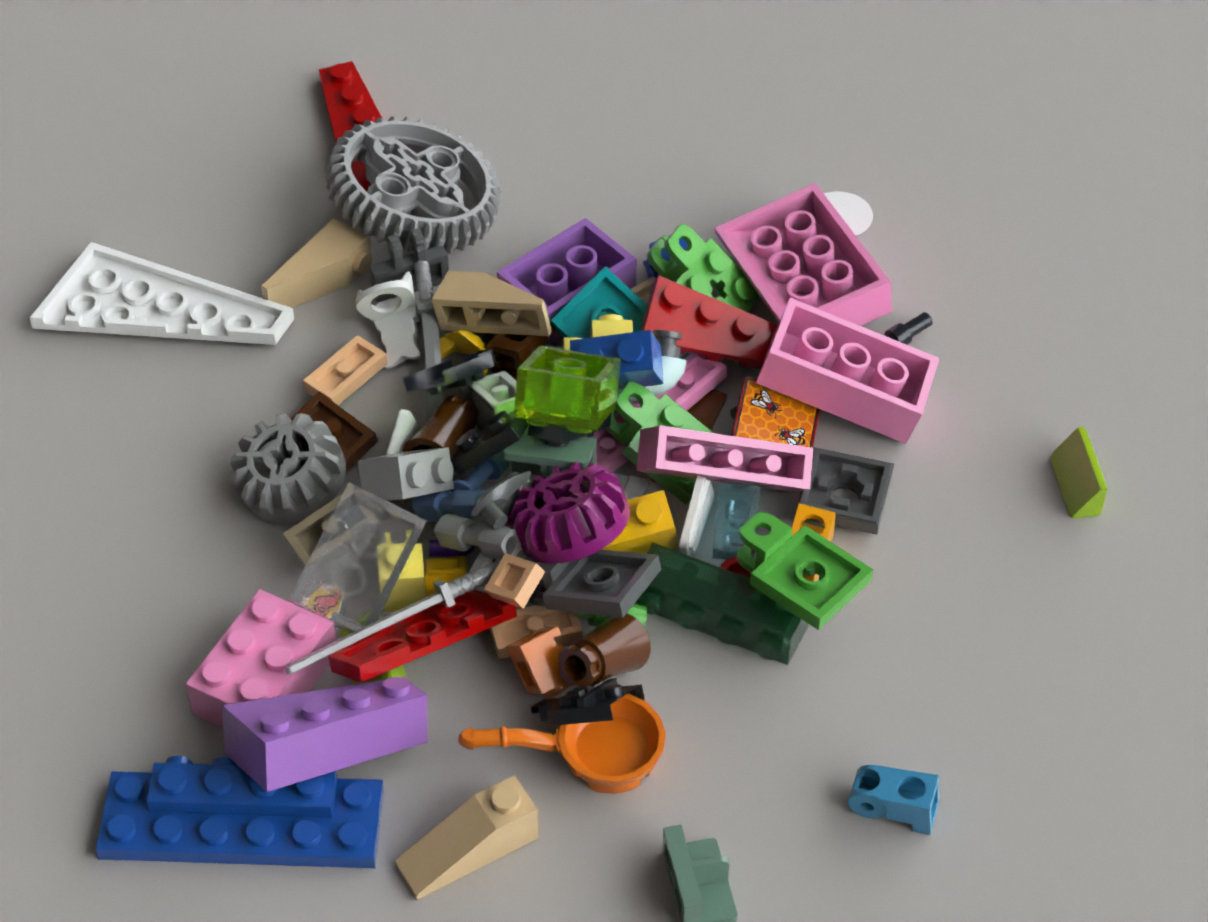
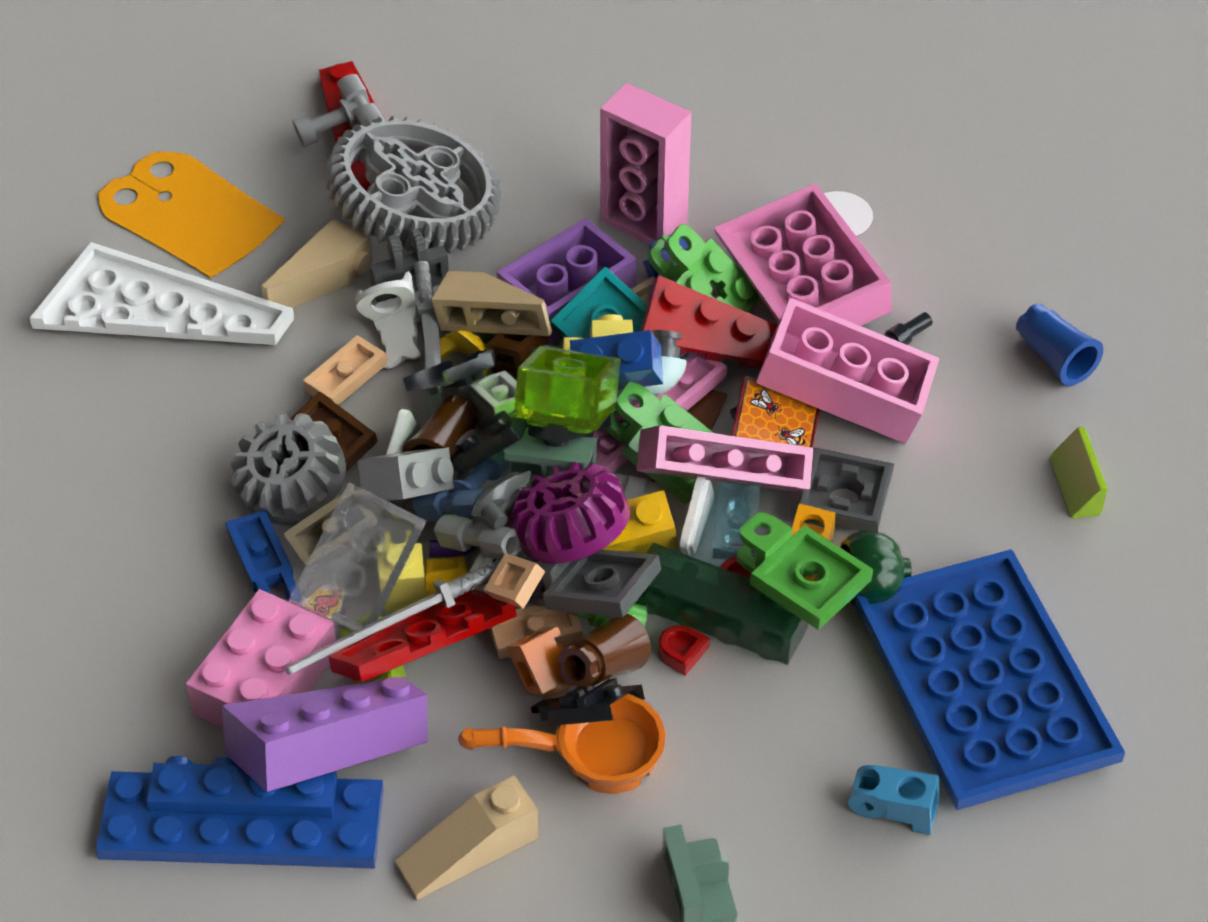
(203, 221): none -> light orange piece
(261, 552): none -> blue hinge
(354, 110): none -> light grey bar
(644, 164): none -> bright pink brick
(682, 647): none -> red tile
(885, 559): none -> dark green plant
(988, 680): none -> blue plate
(1061, 345): none -> blue plant

